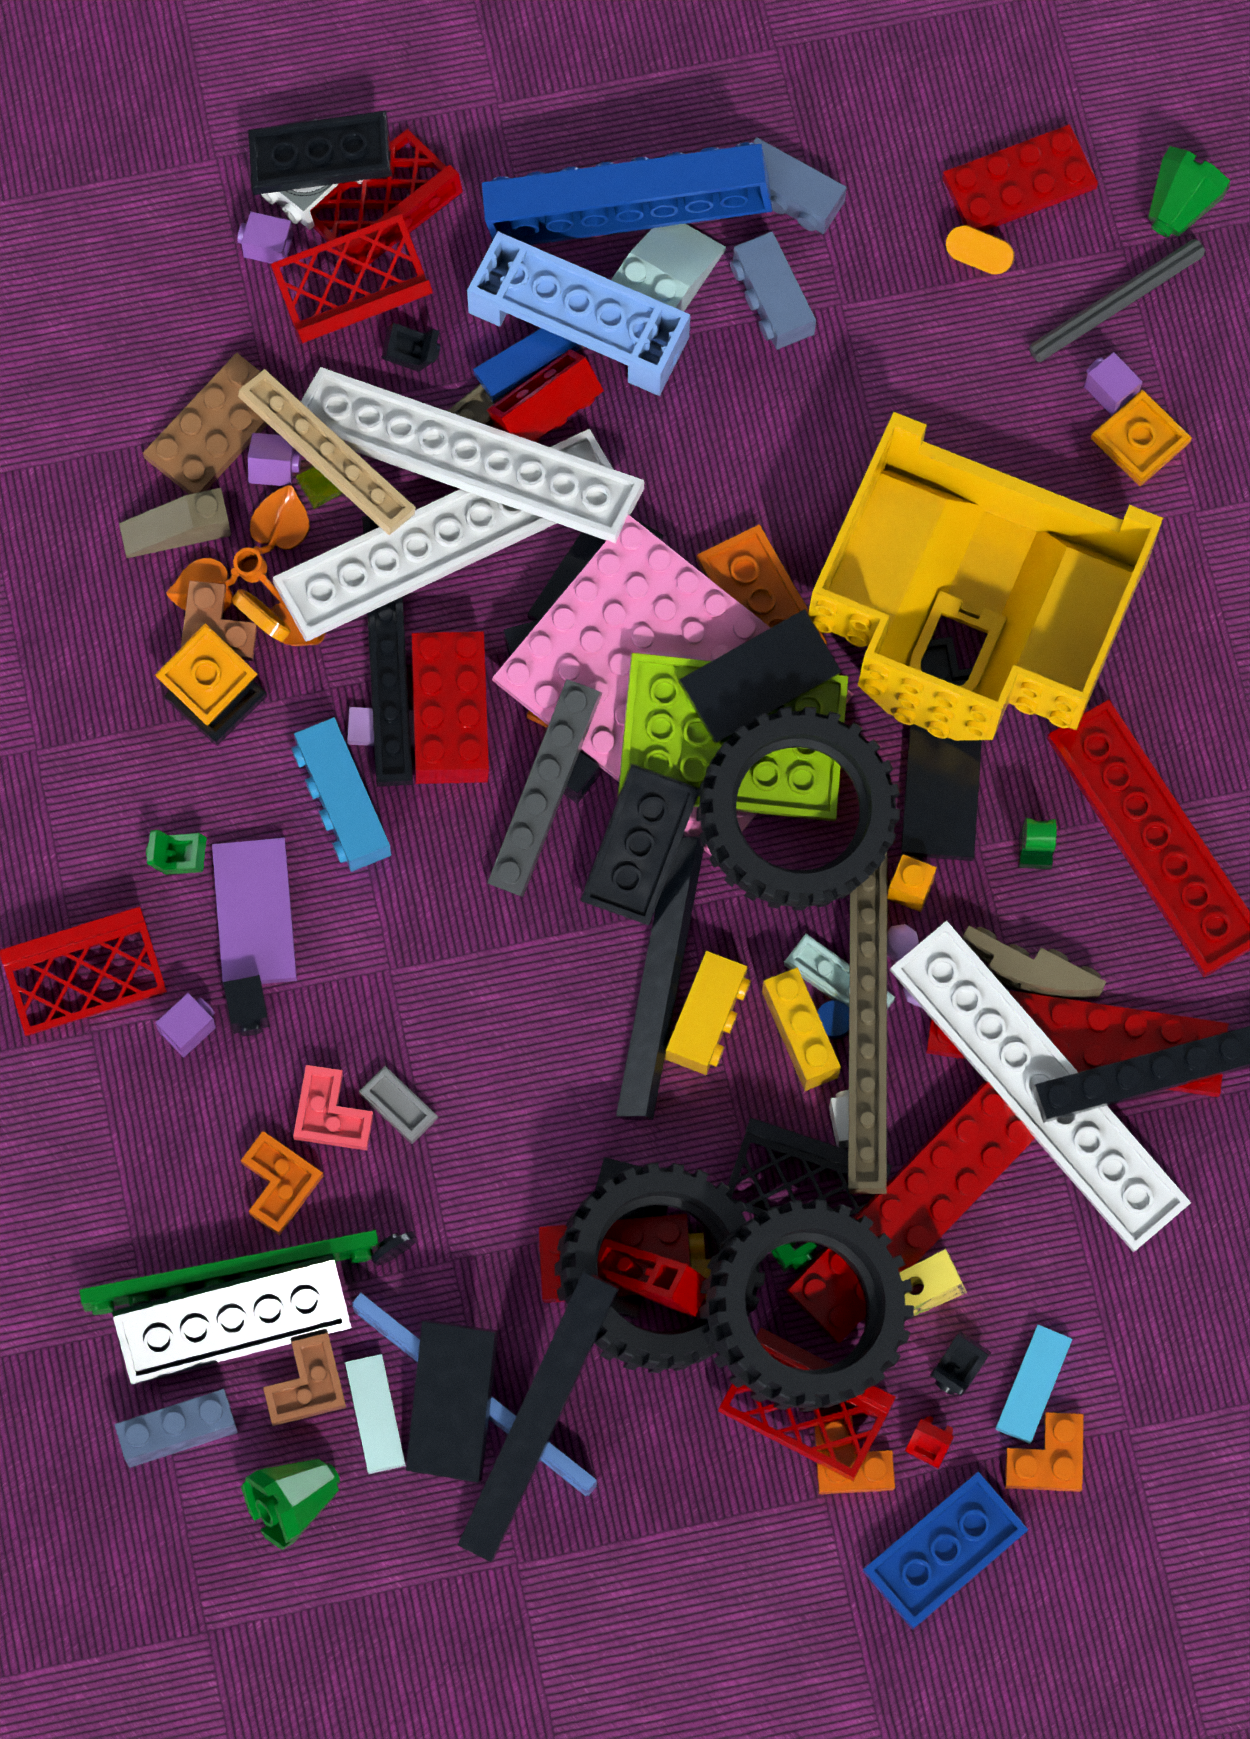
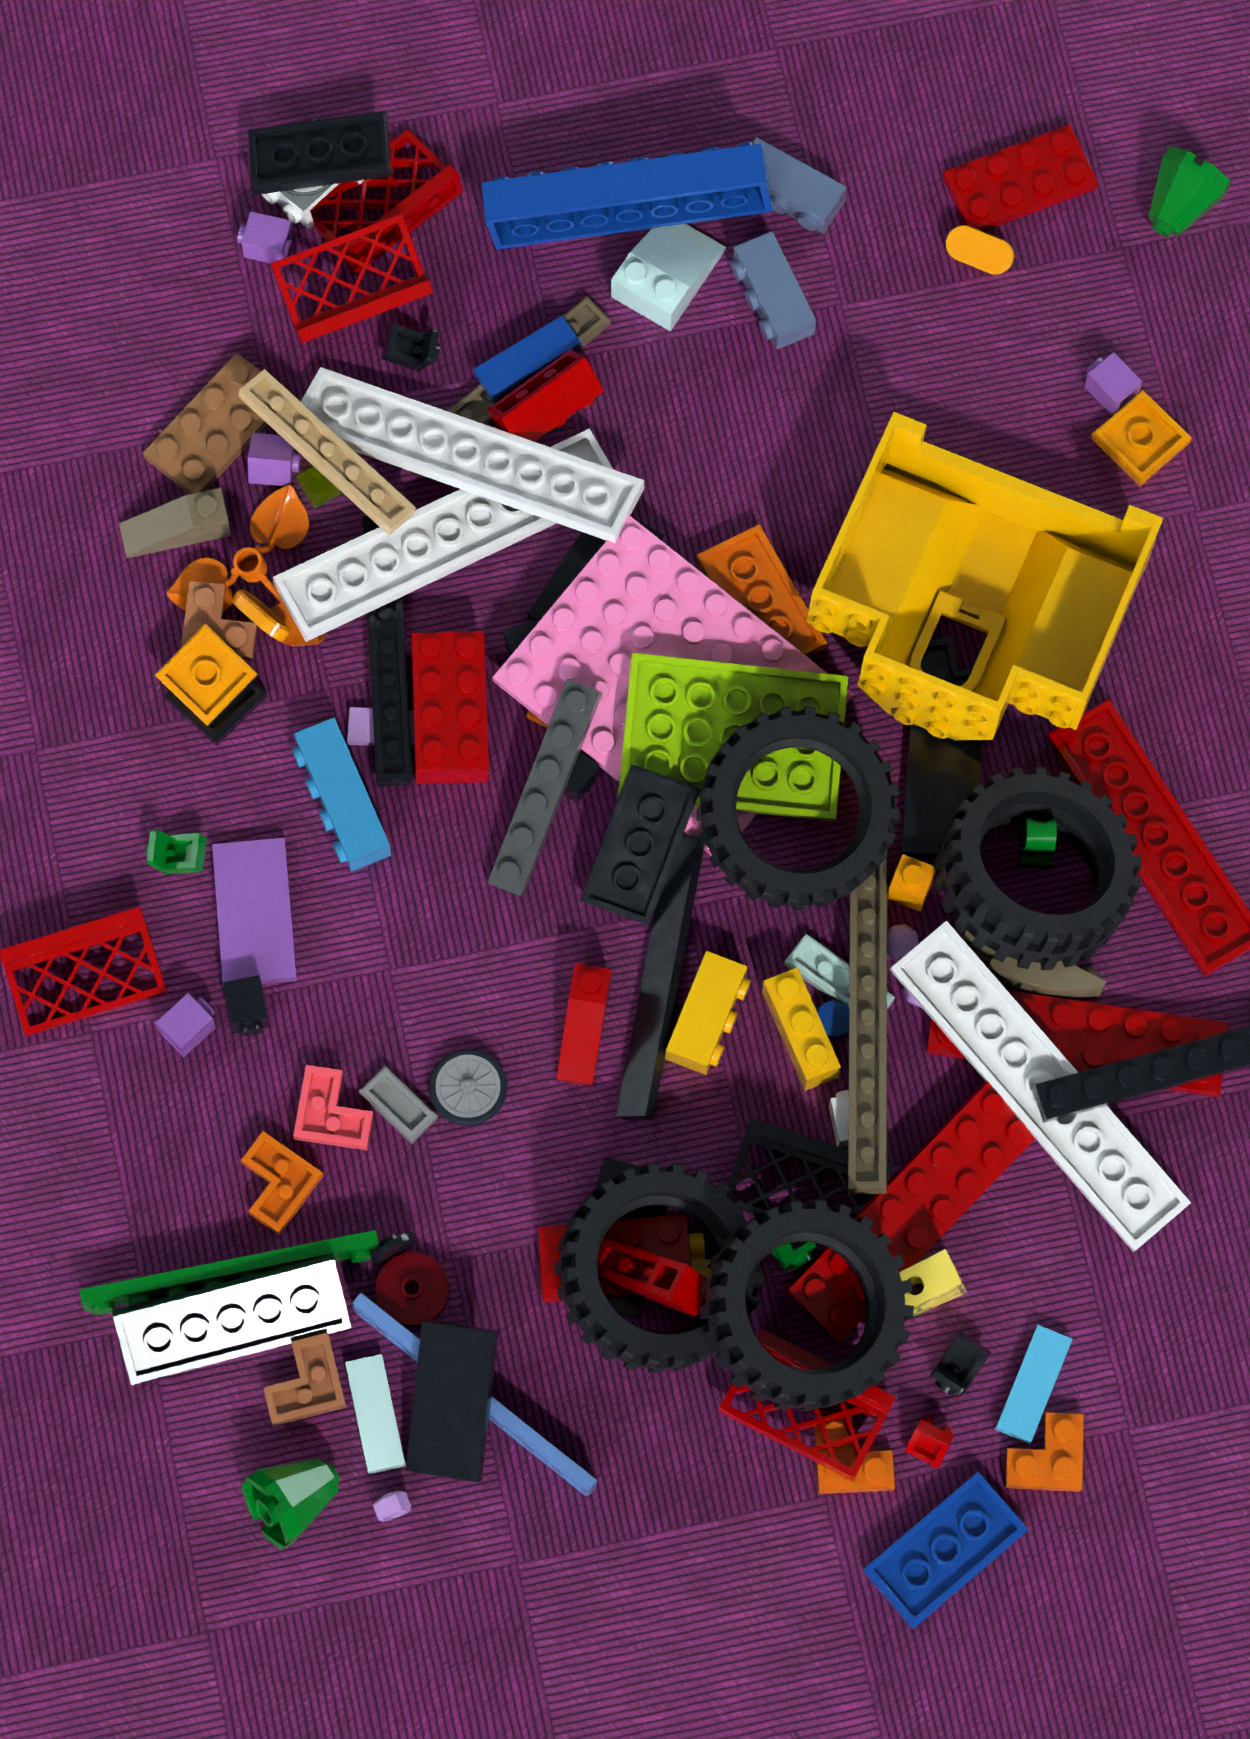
(176, 1428): sand blue brick -> none
(392, 1505): none -> lavender tile
(412, 1308): none -> dark red plate
(468, 1087): none -> light grey wheel
(538, 1416): black tile -> none
(580, 308): light blue plate -> none
(584, 1024): none -> red slope
(759, 676): black tile -> none
(1009, 926): none -> black tyre
(1116, 300): dark grey axle -> none

